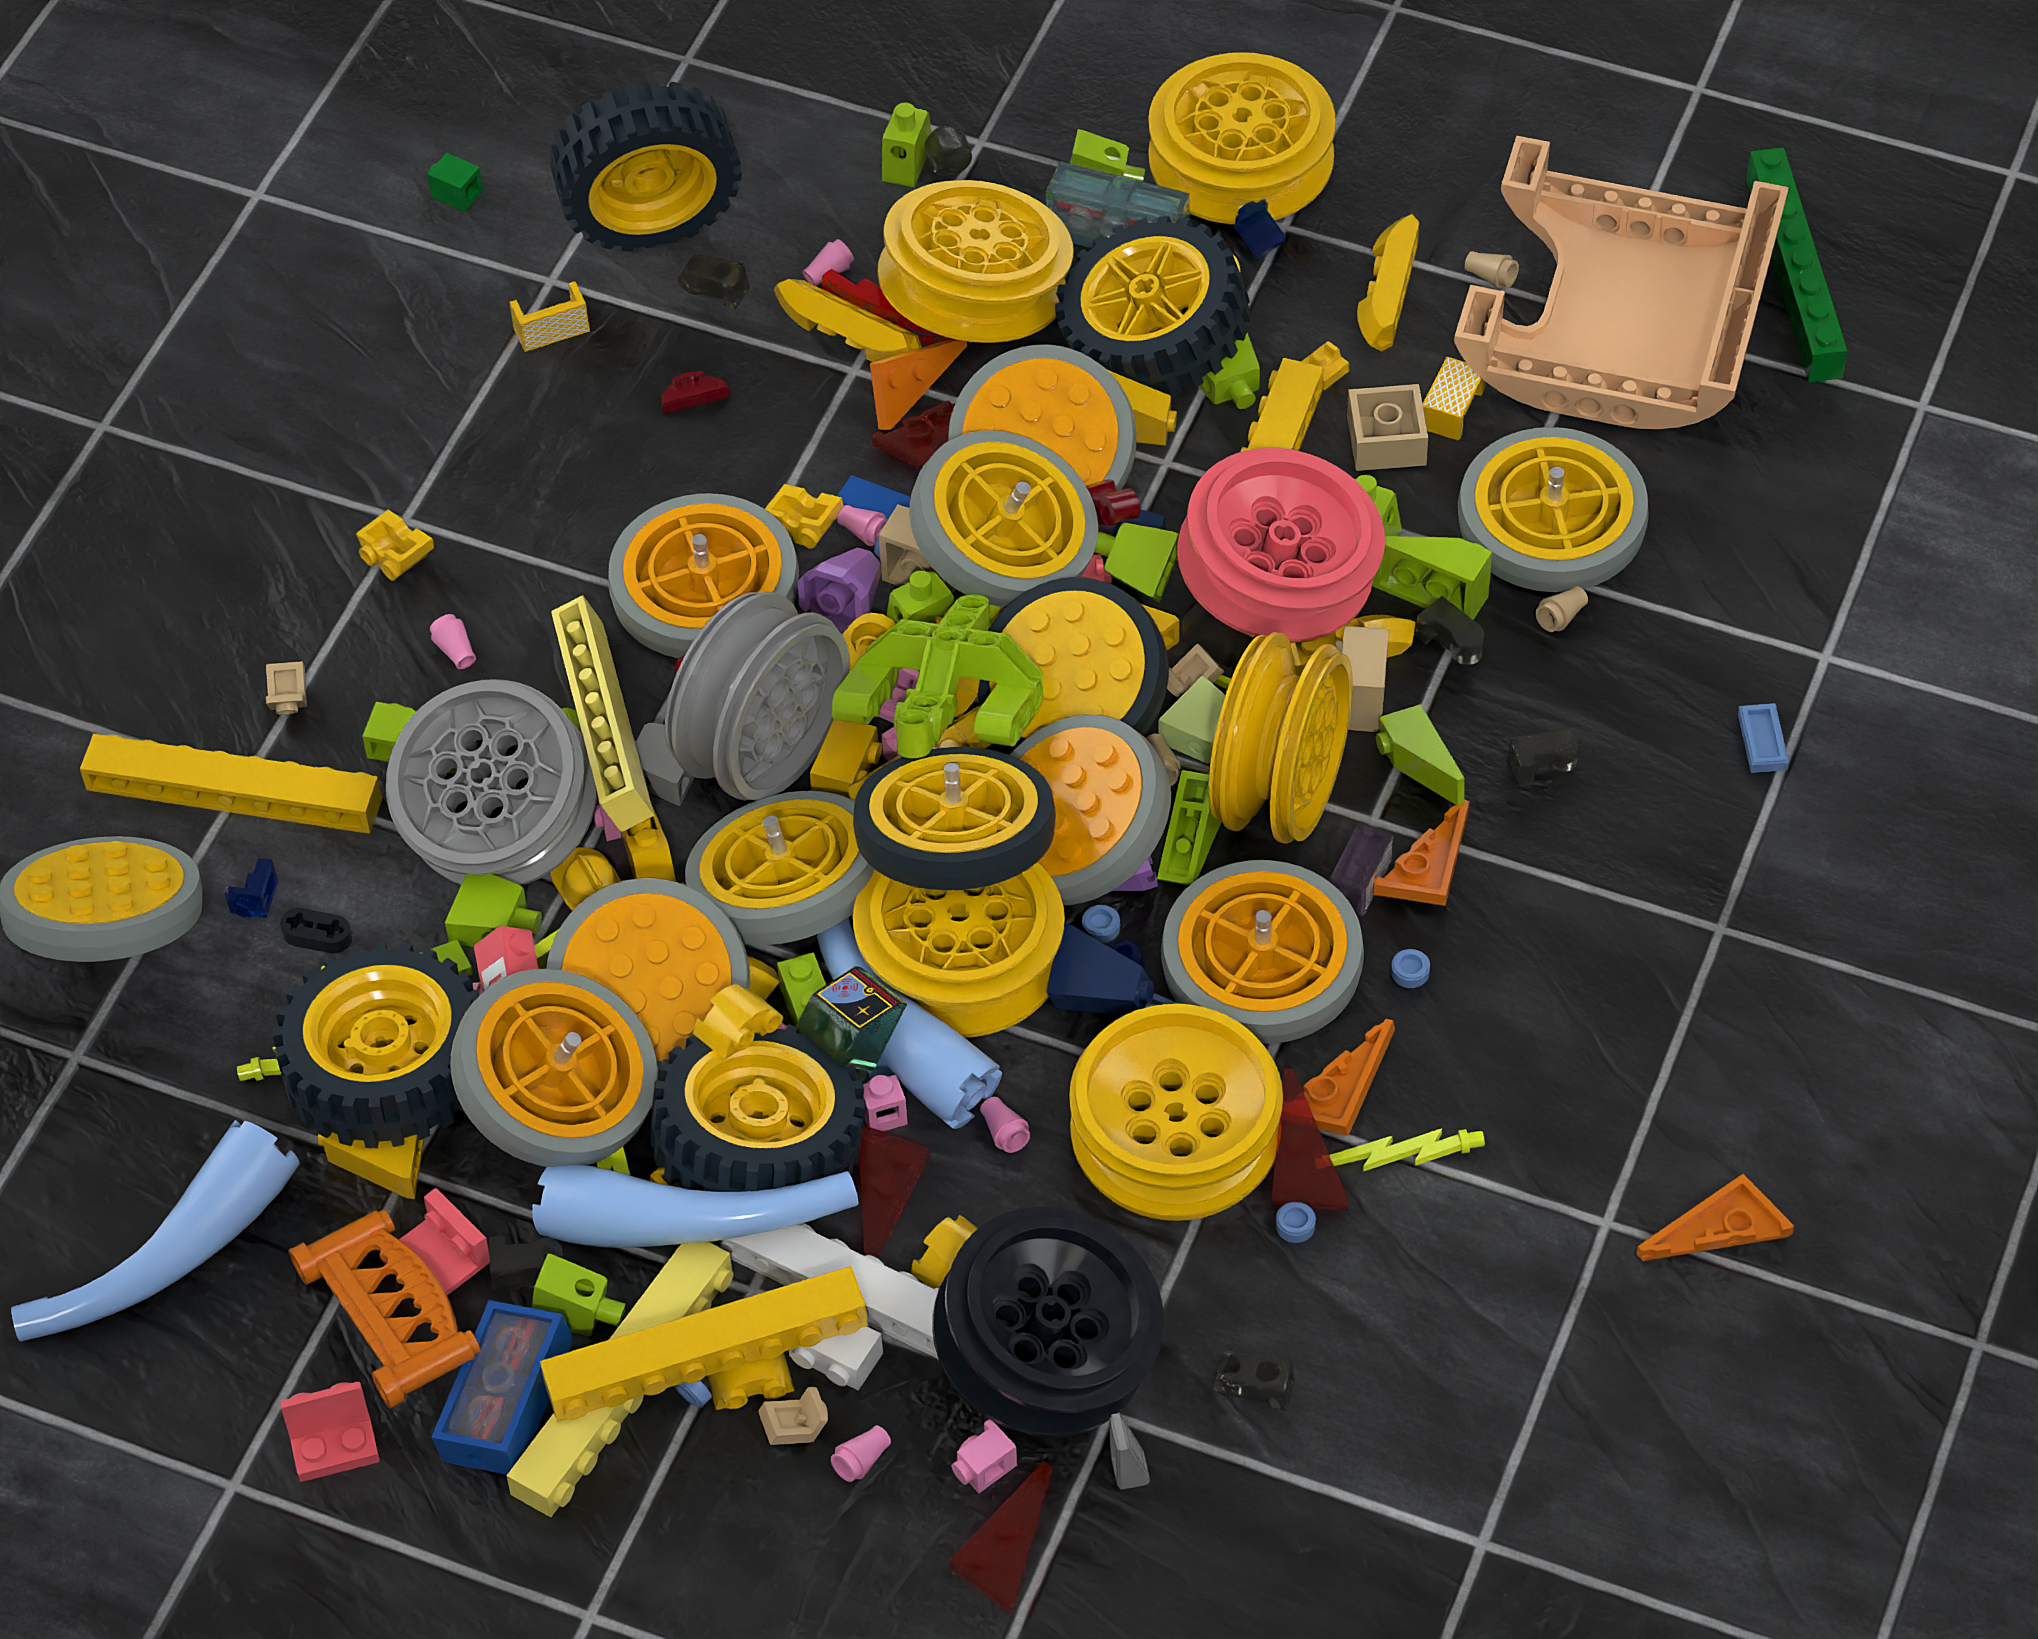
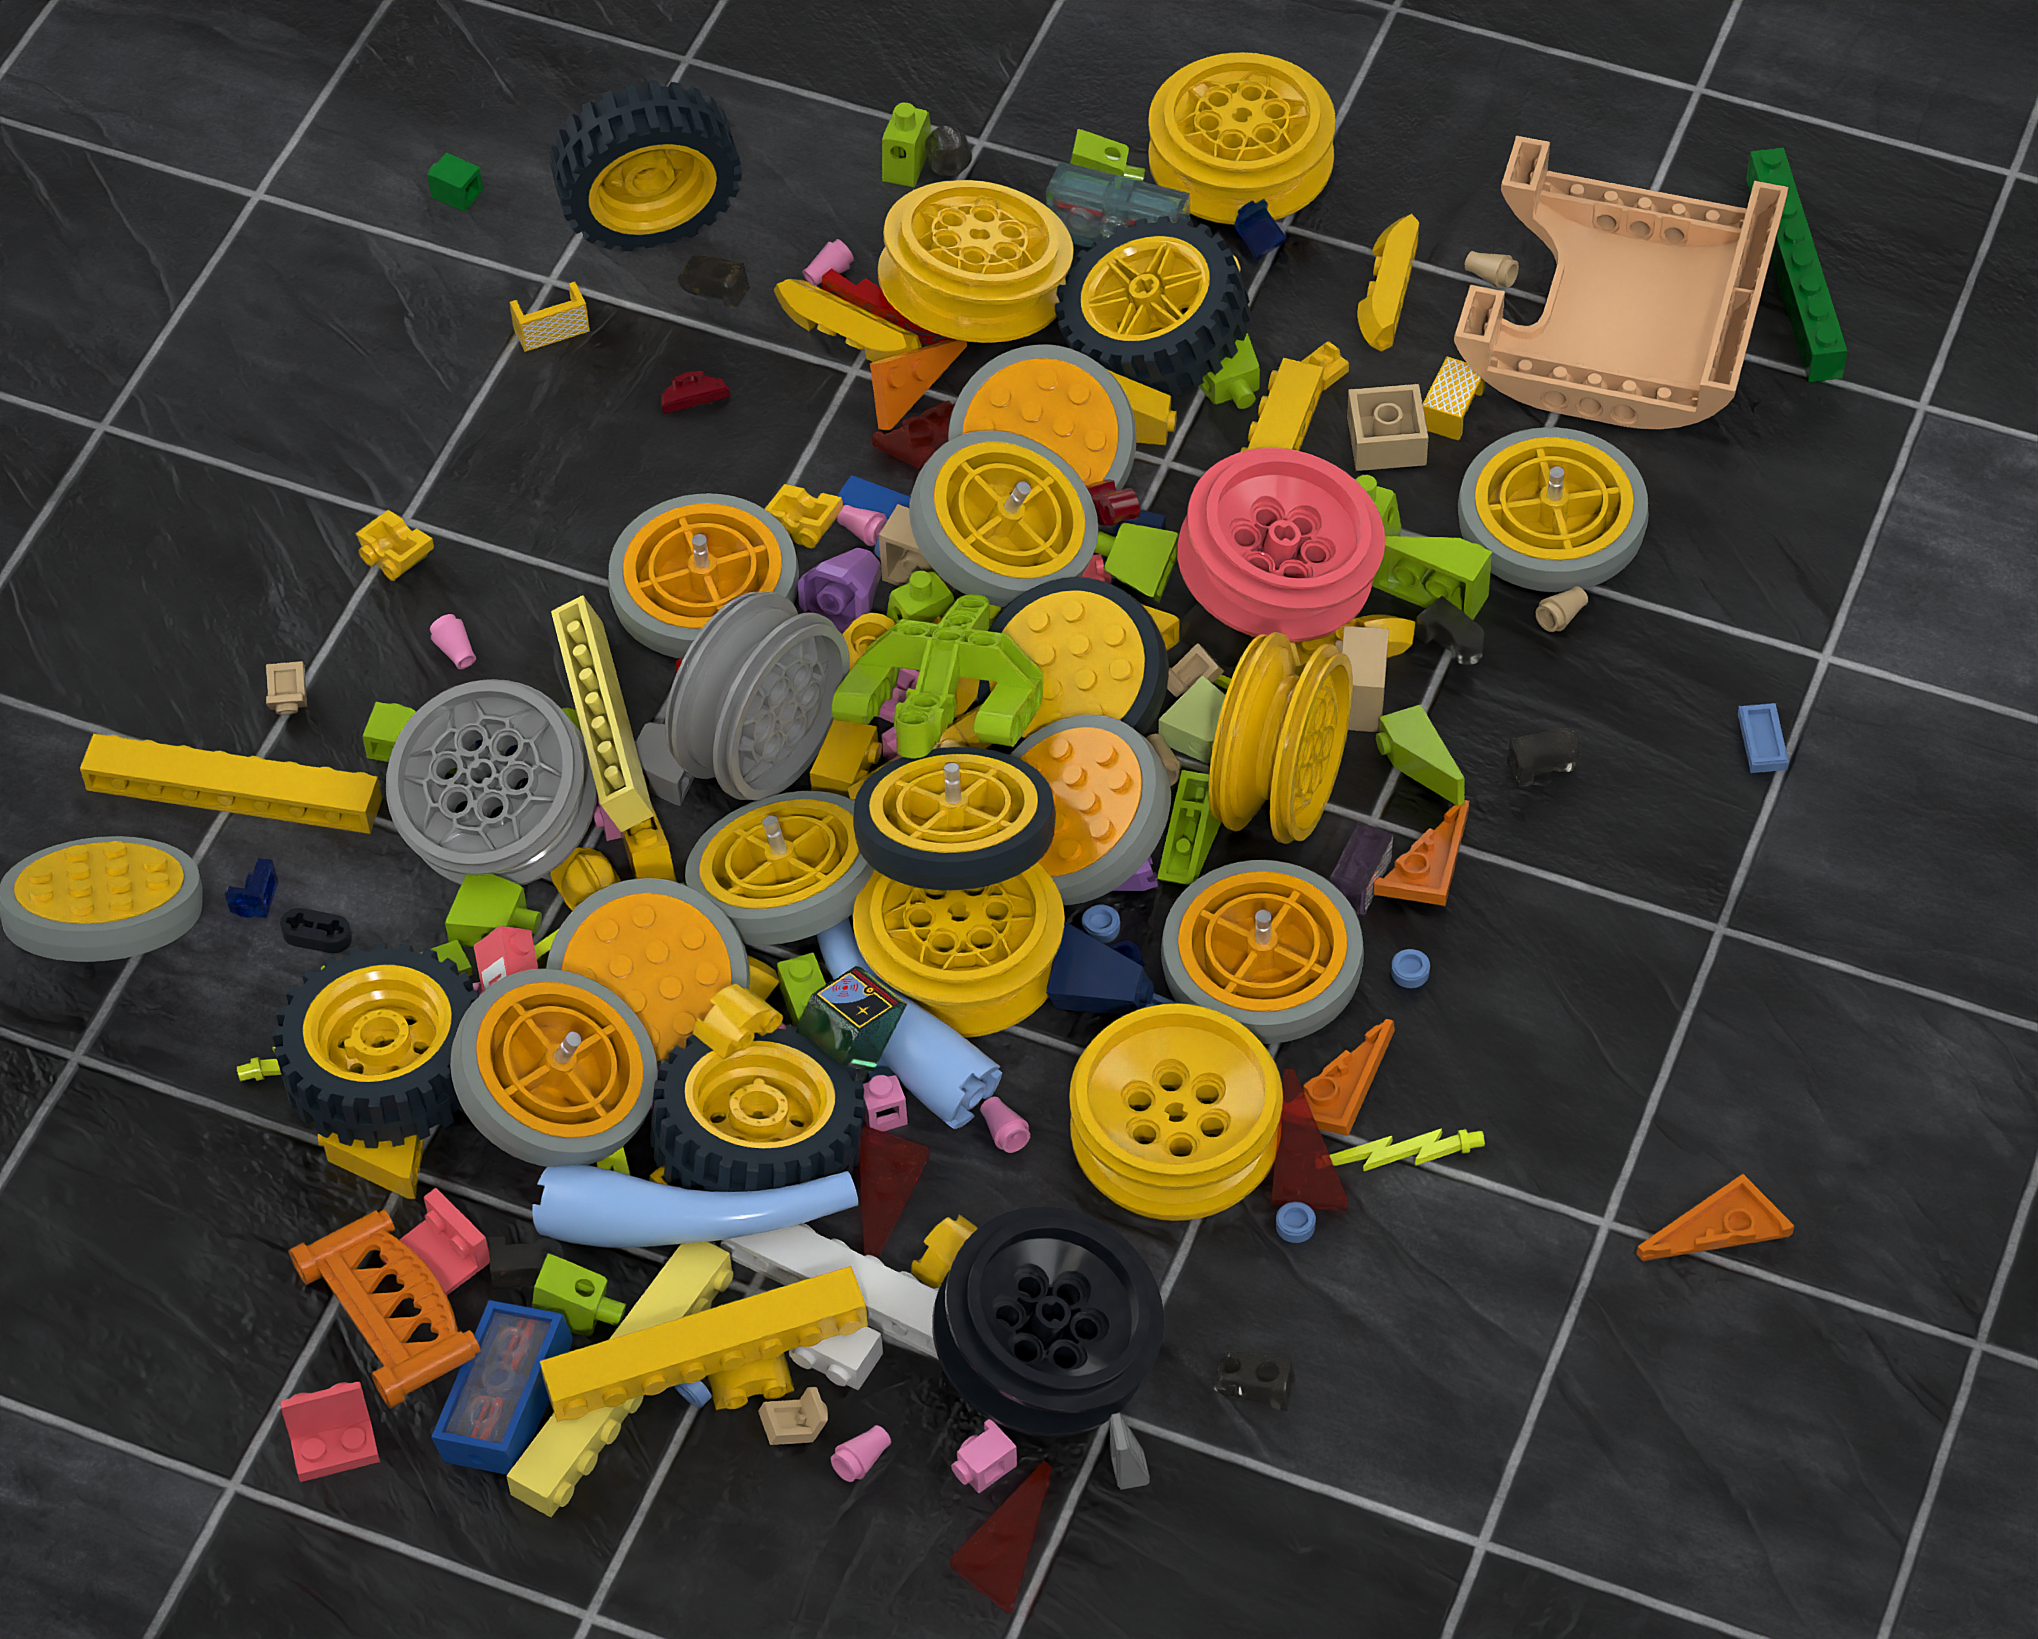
(216, 1207): light blue brick -> none

